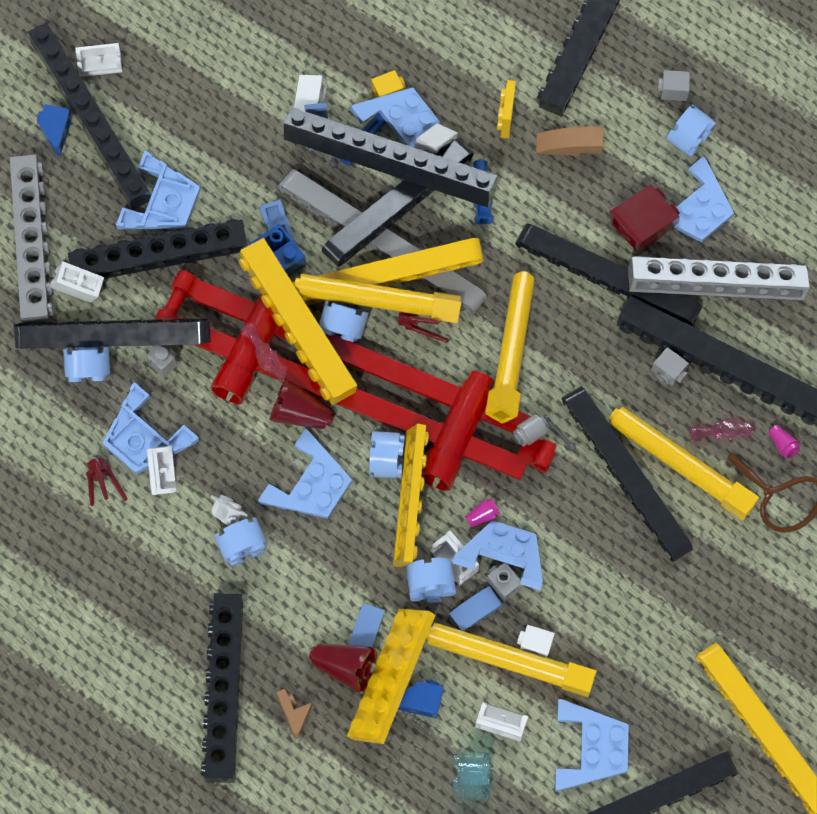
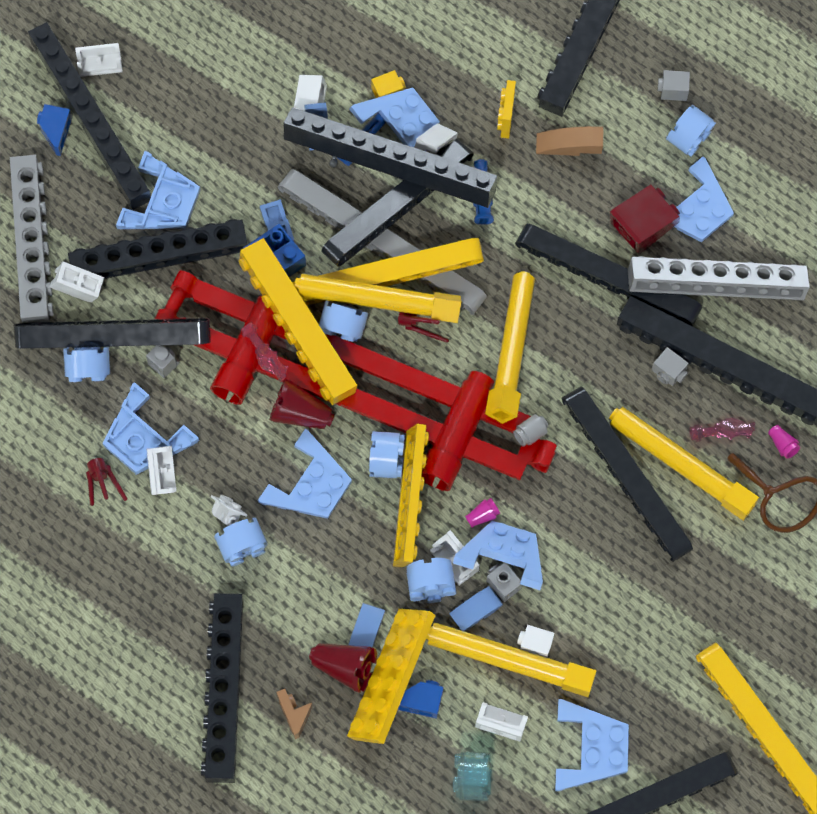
(571, 446): dark grey hinge -> none

